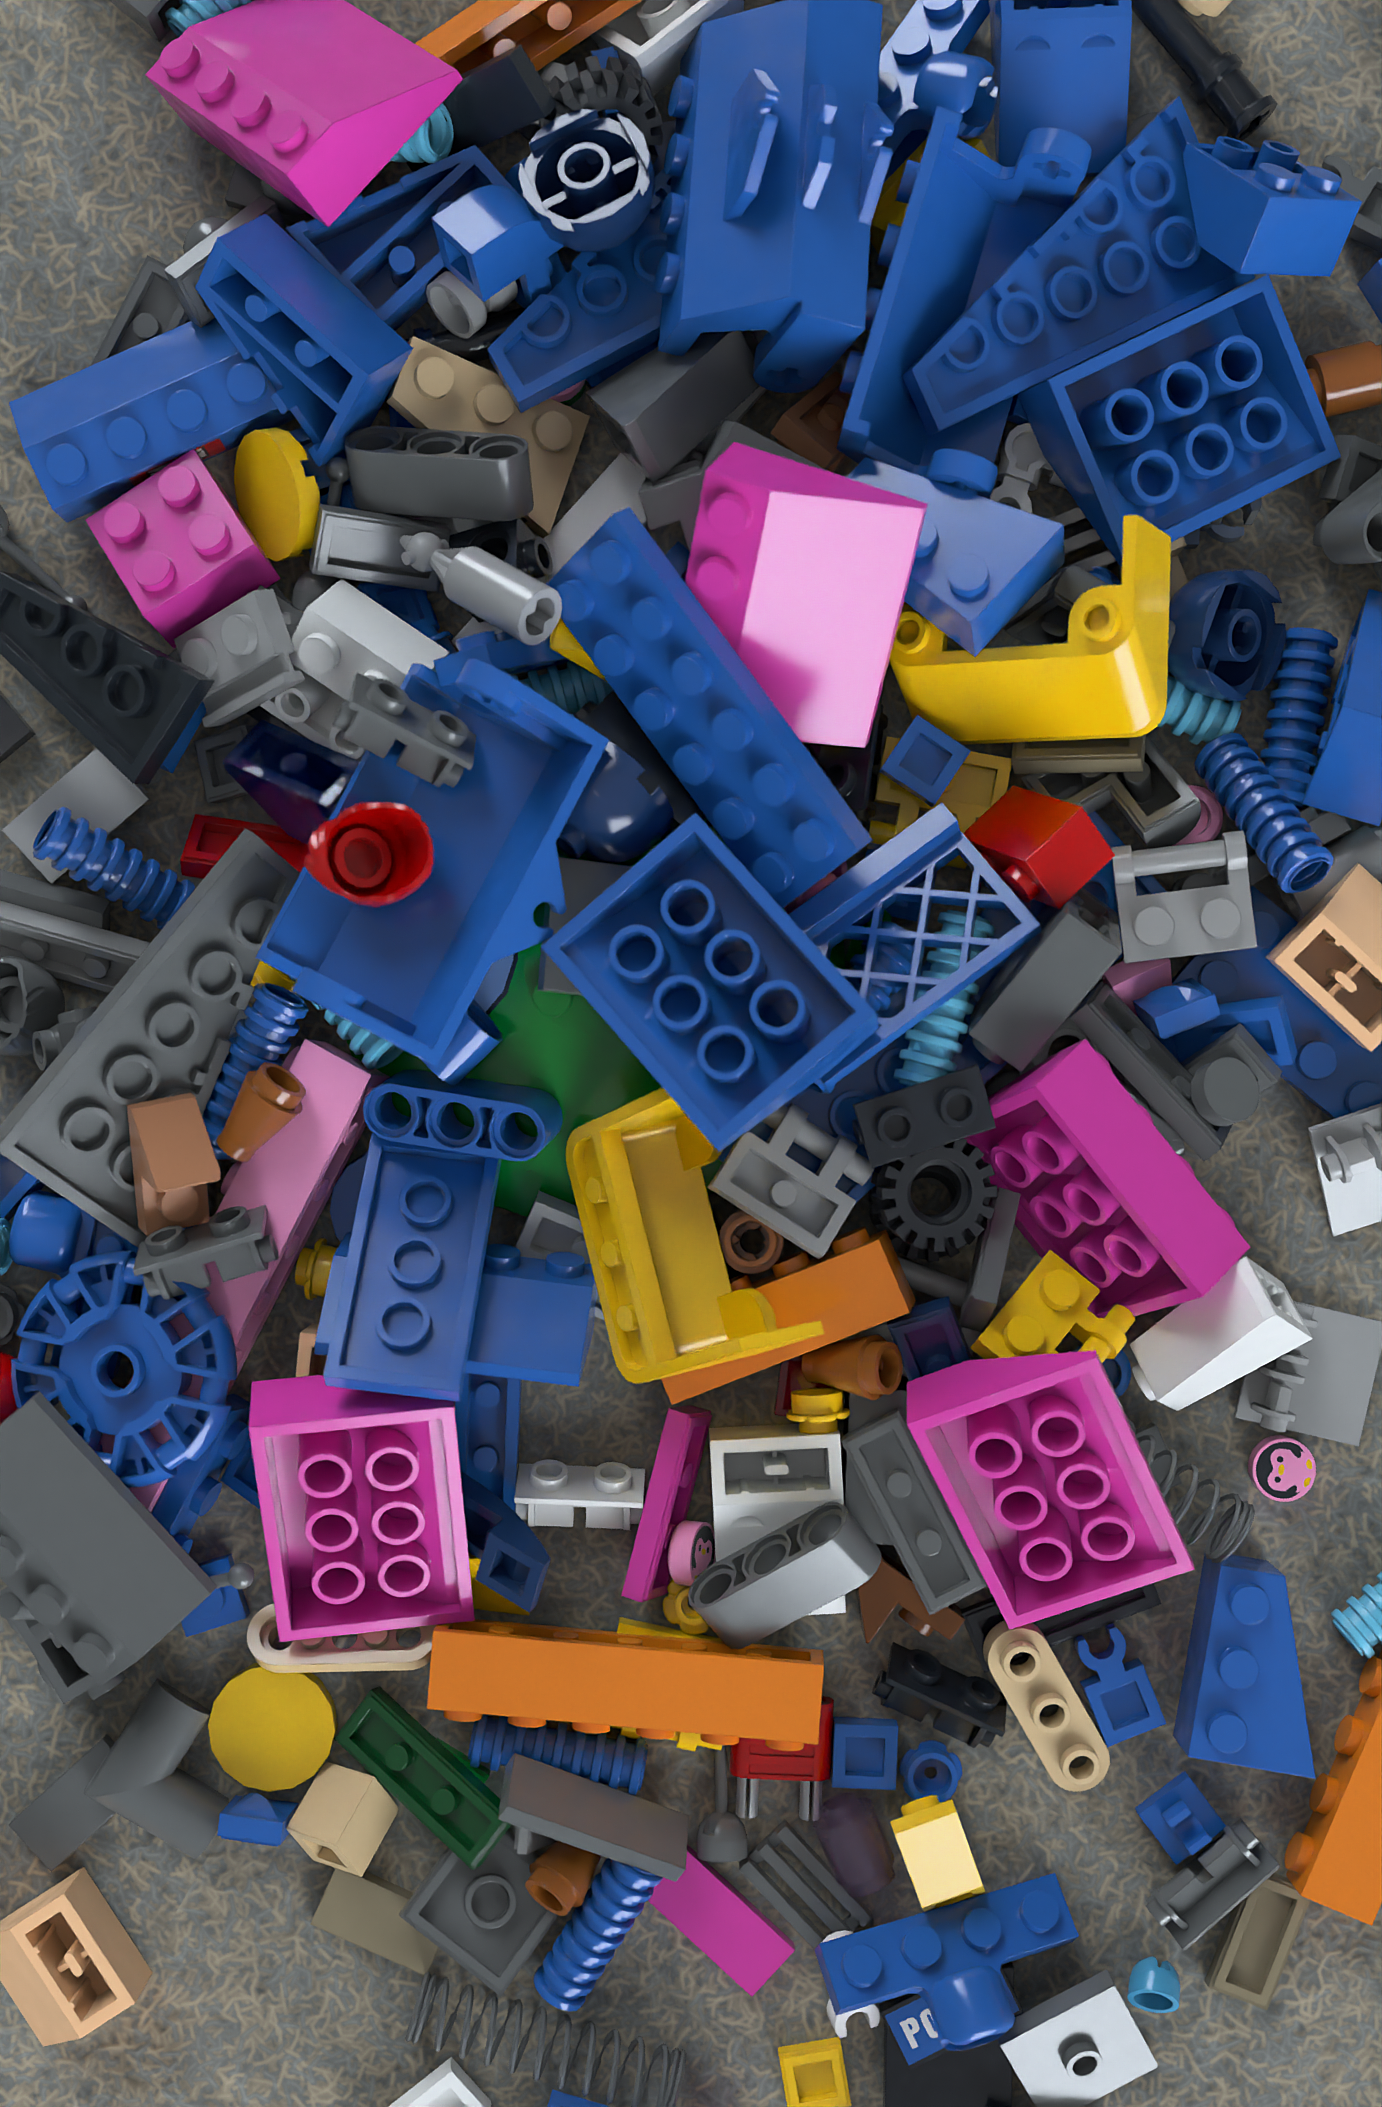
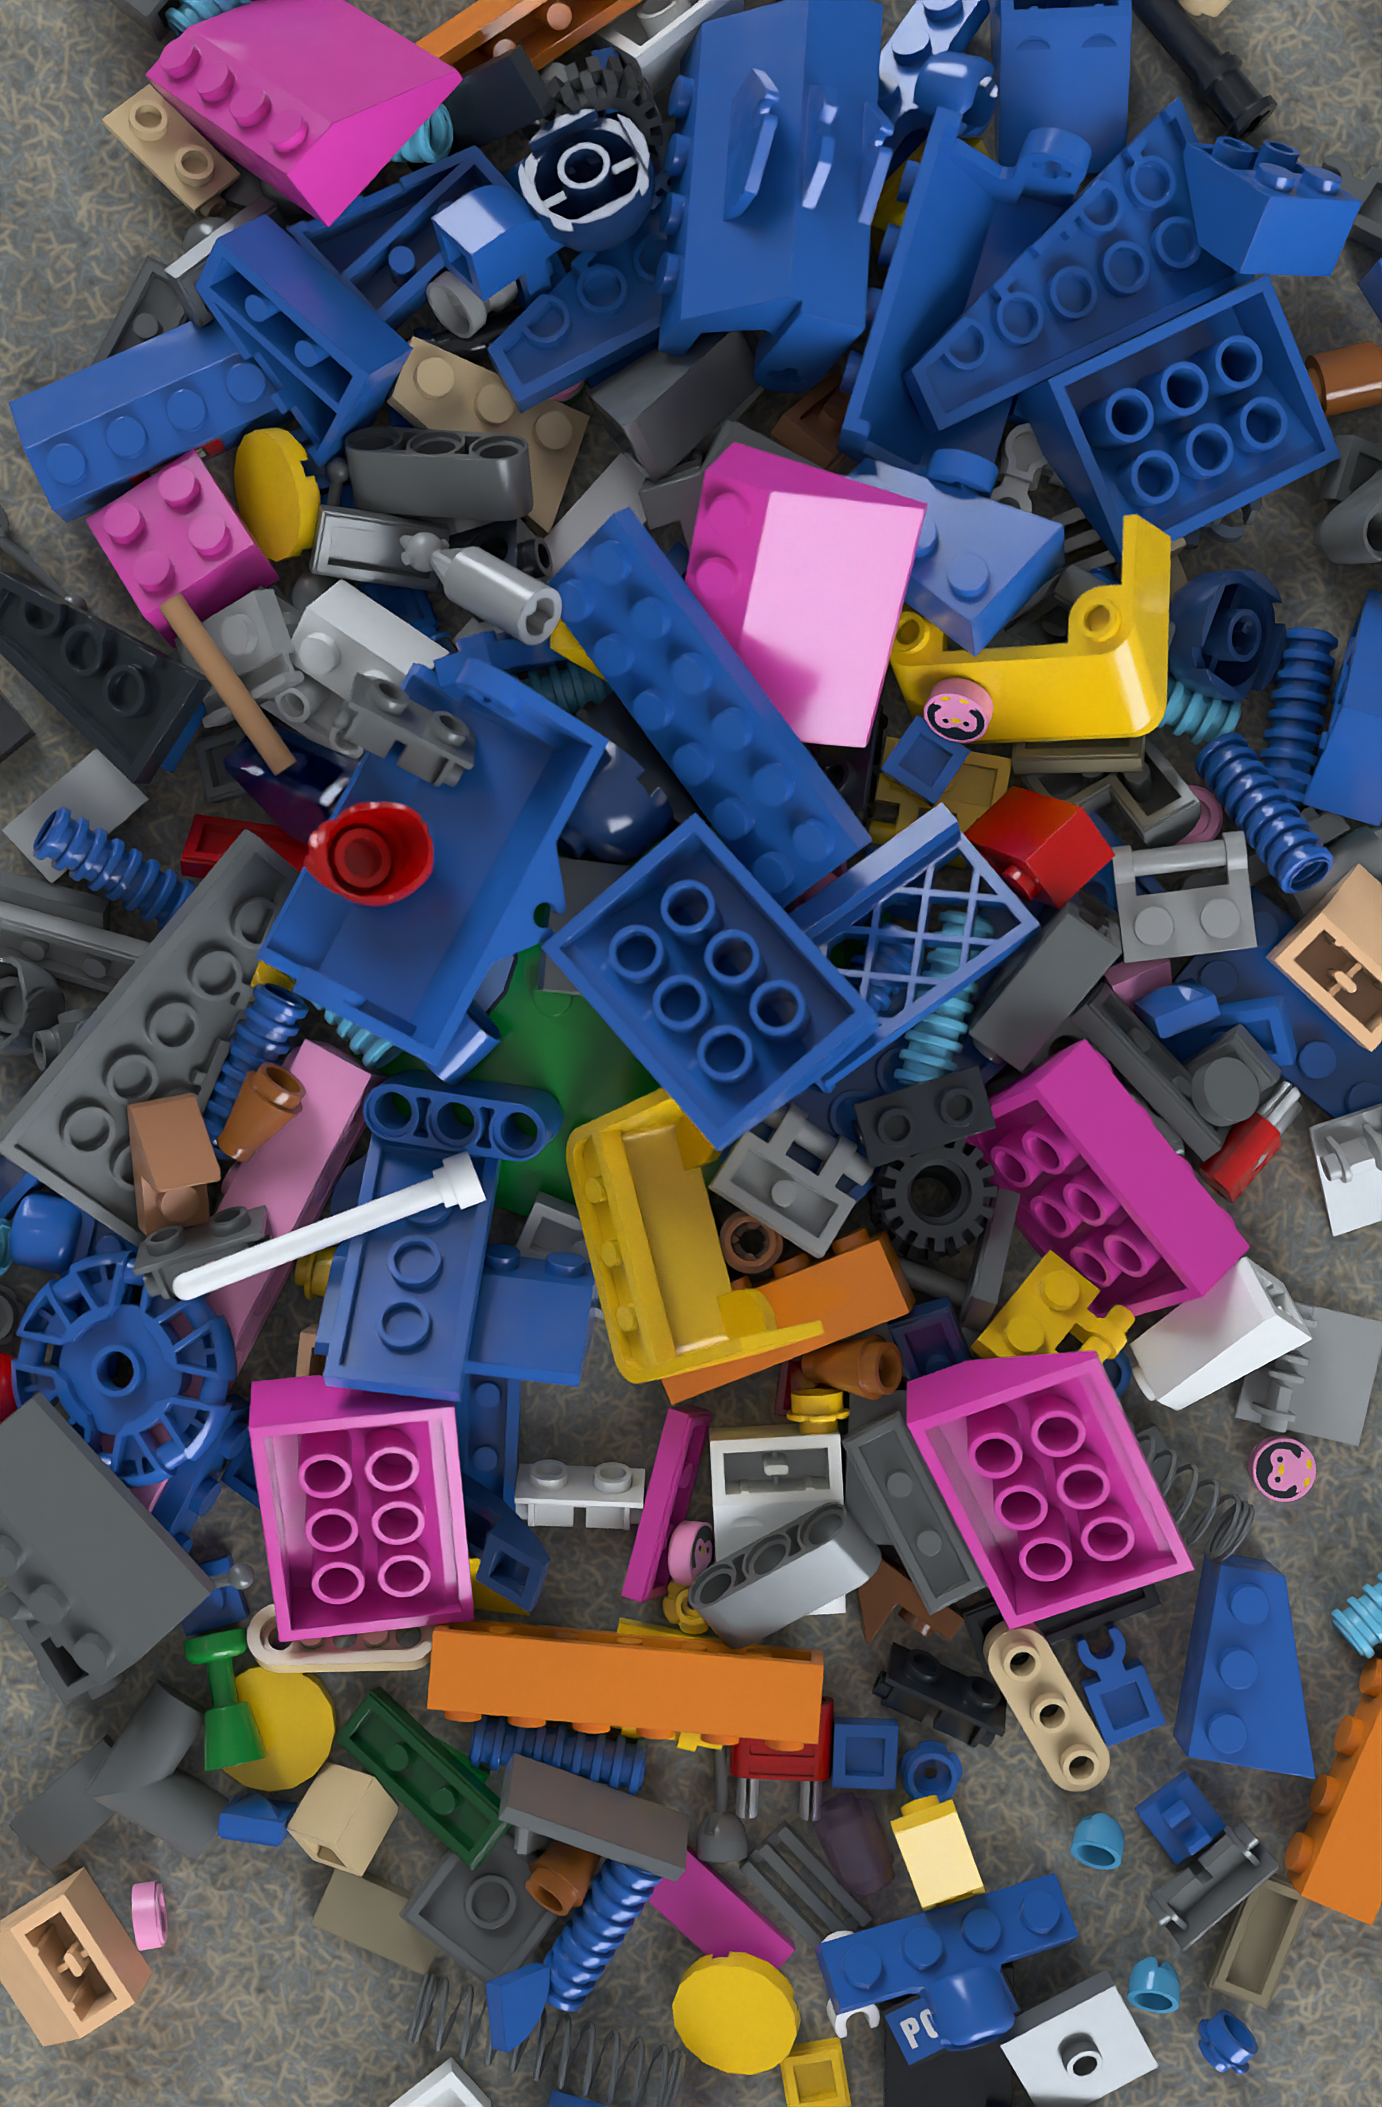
(149, 1915): none -> bright pink tile
(173, 151): none -> tan hinge
(227, 684): none -> medium nougat bar
(229, 1726): none -> green piece
(451, 1184): none -> white piece
(516, 2004): none -> blue tile
(736, 2013): none -> yellow tile
(958, 710): none -> bright pink tile
(1098, 1841): none -> dark azure hinge
(1226, 2042): none -> blue plate
(1251, 1144): none -> red piece

